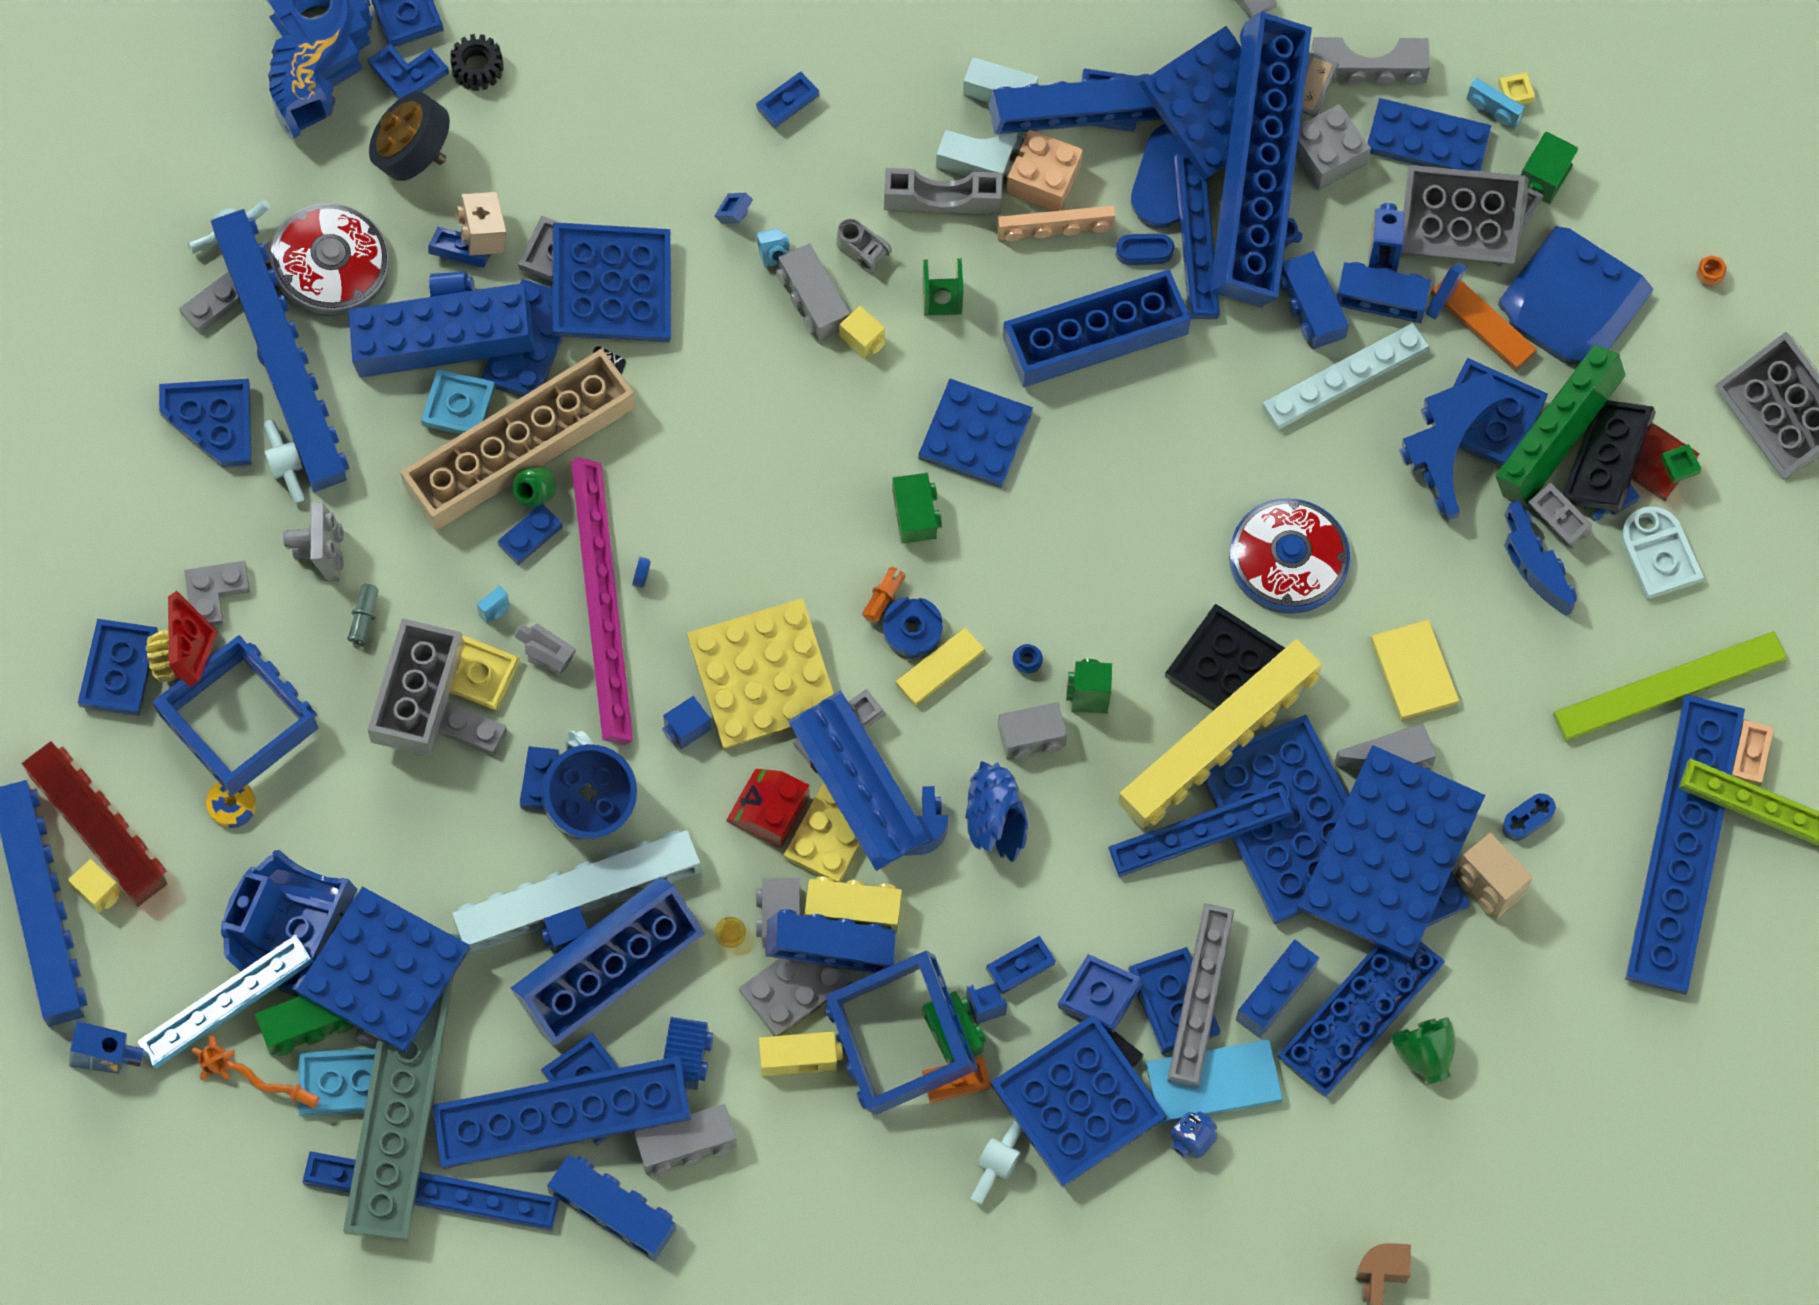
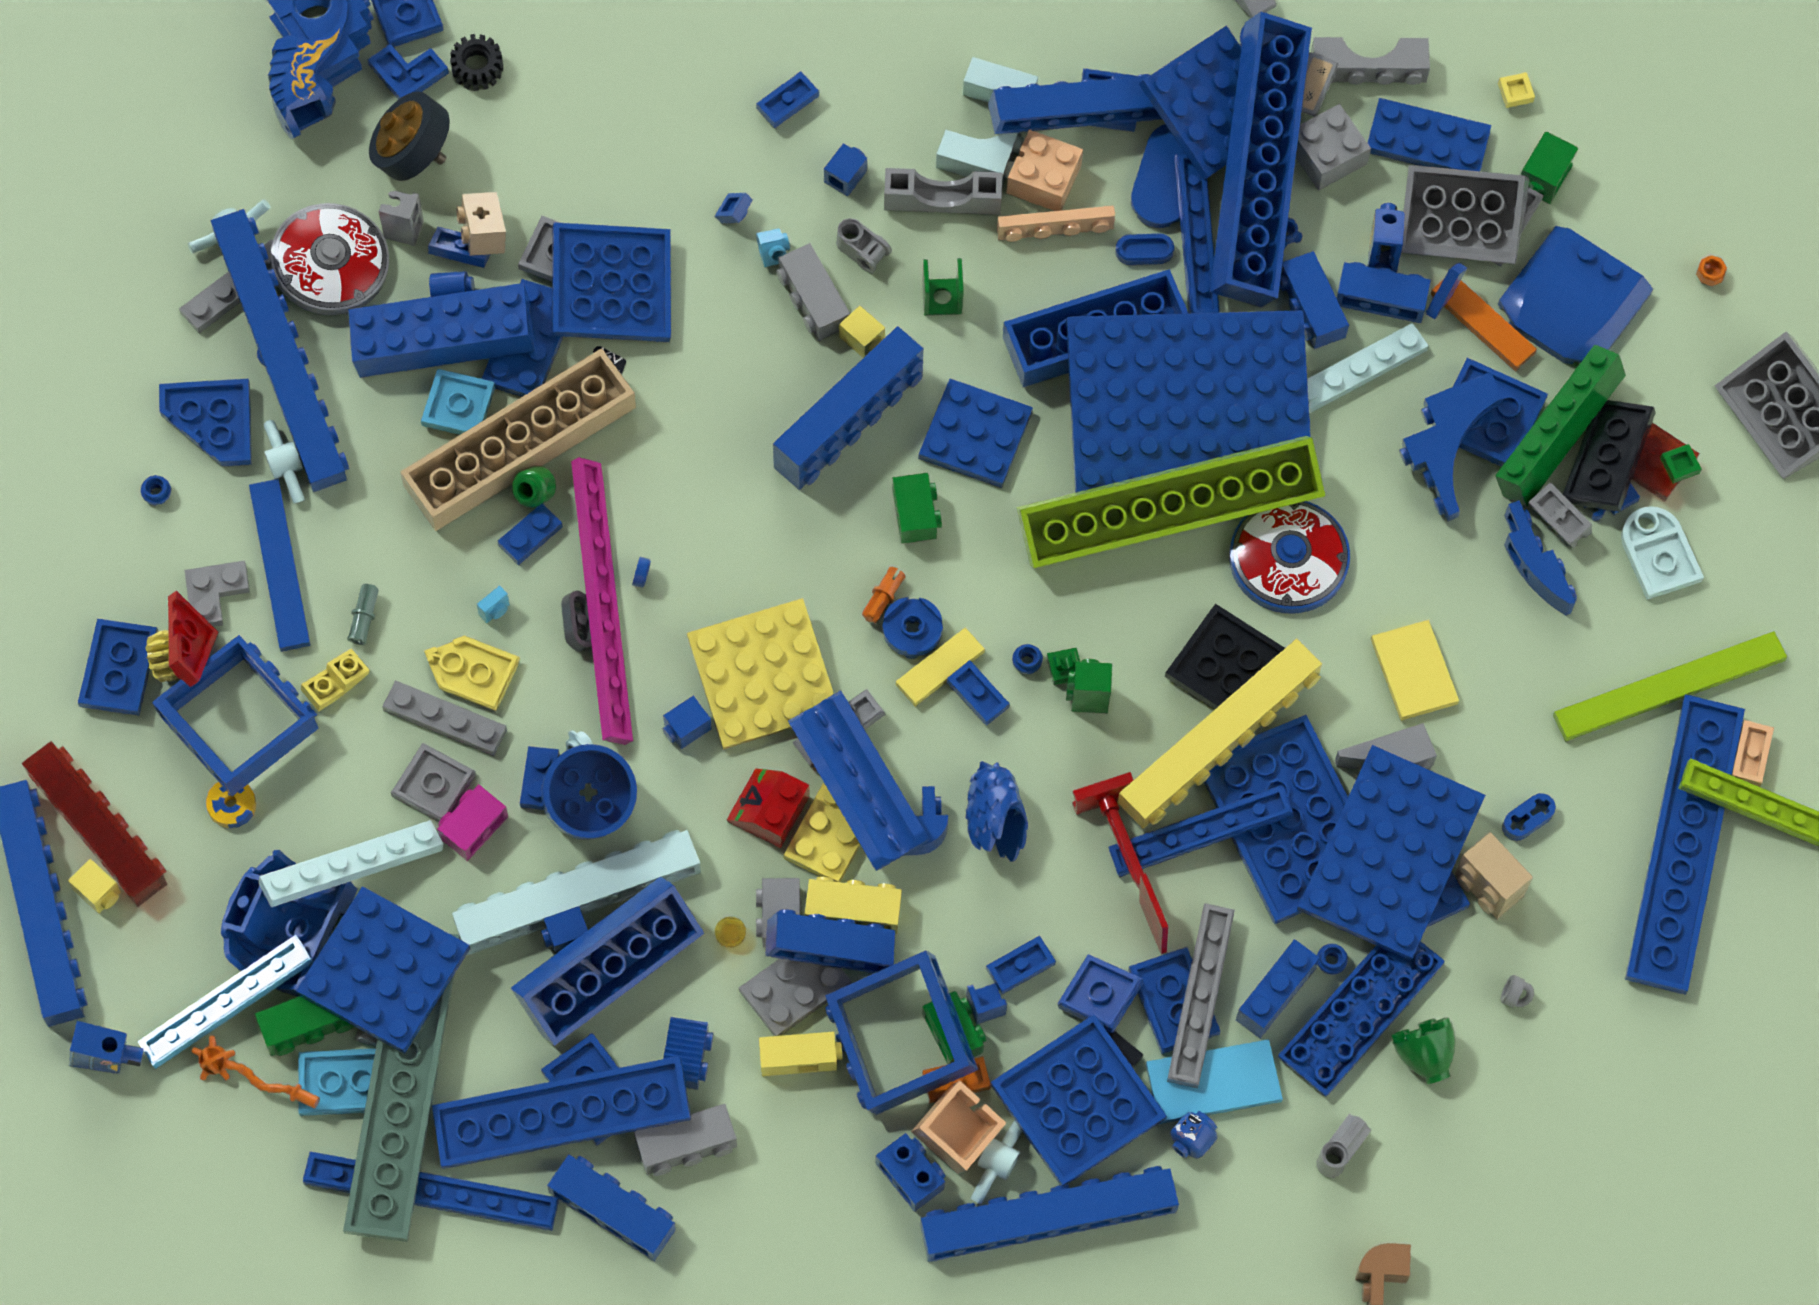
(155, 482): none -> blue plate
(279, 565): none -> blue tile
(319, 542): light grey plate -> none
(336, 680): none -> light yellow slope
(350, 863): none -> light aqua plate
(403, 221): none -> light grey hinge
(416, 687): light grey brick -> none
(433, 783): none -> light grey tile
(472, 821): none -> dark pink brick
(545, 648): light grey rock -> none
(576, 620): none -> dark grey plate
(845, 169): none -> blue brick
(848, 408): none -> blue brick
(910, 1171): none -> blue brick
(957, 1131): none -> light nougat piece
(978, 693): none -> blue plate
(1032, 731): light grey brick -> none
(1048, 1214): none -> blue brick
(1061, 663): none -> green tile
(1105, 796): none -> red piece
(1170, 501): none -> lime brick
(1181, 389): none -> blue plate
(1332, 950): none -> blue plate
(1343, 1145): none -> light grey piece
(1495, 103): medium azure plate -> none
(1513, 990): none -> light grey tile

